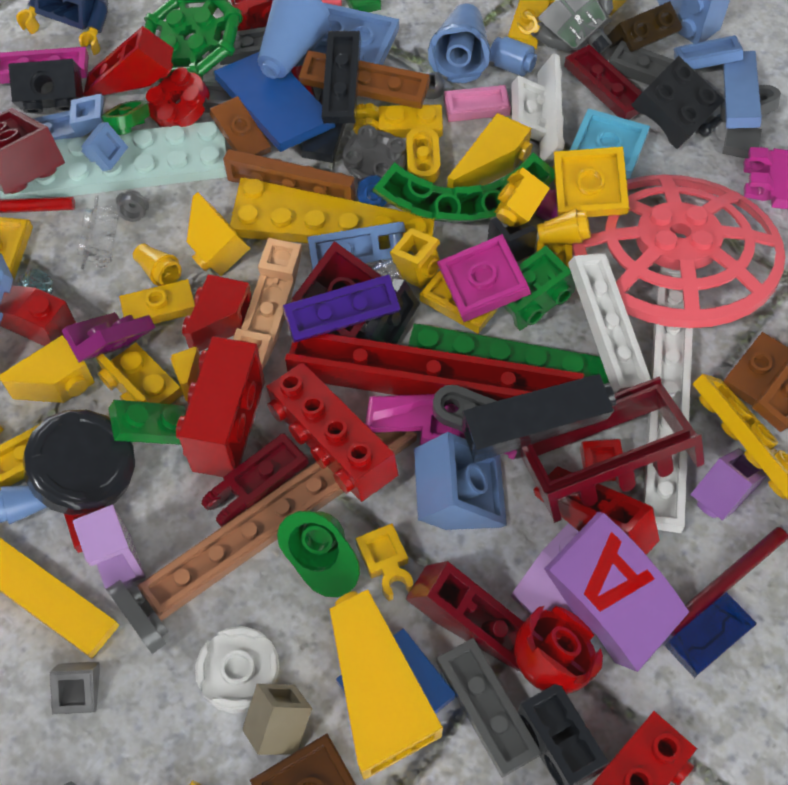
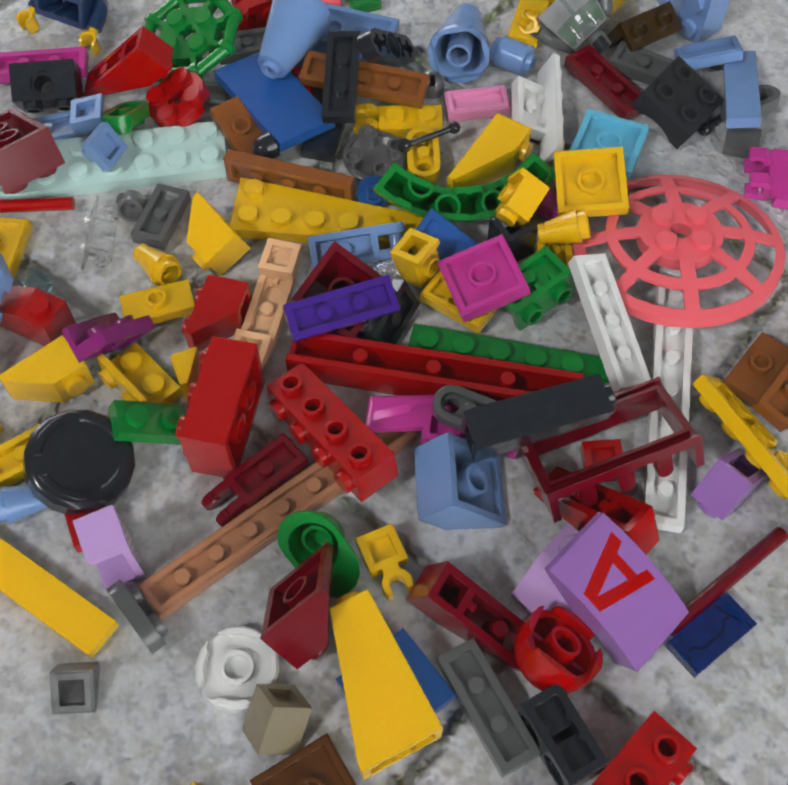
(160, 216): none -> dark grey plate
(265, 146): none -> black hinge
(299, 610): none -> dark red slope
(386, 48): none -> black beam
(405, 145): none -> black hinge
(451, 238): none -> blue tile

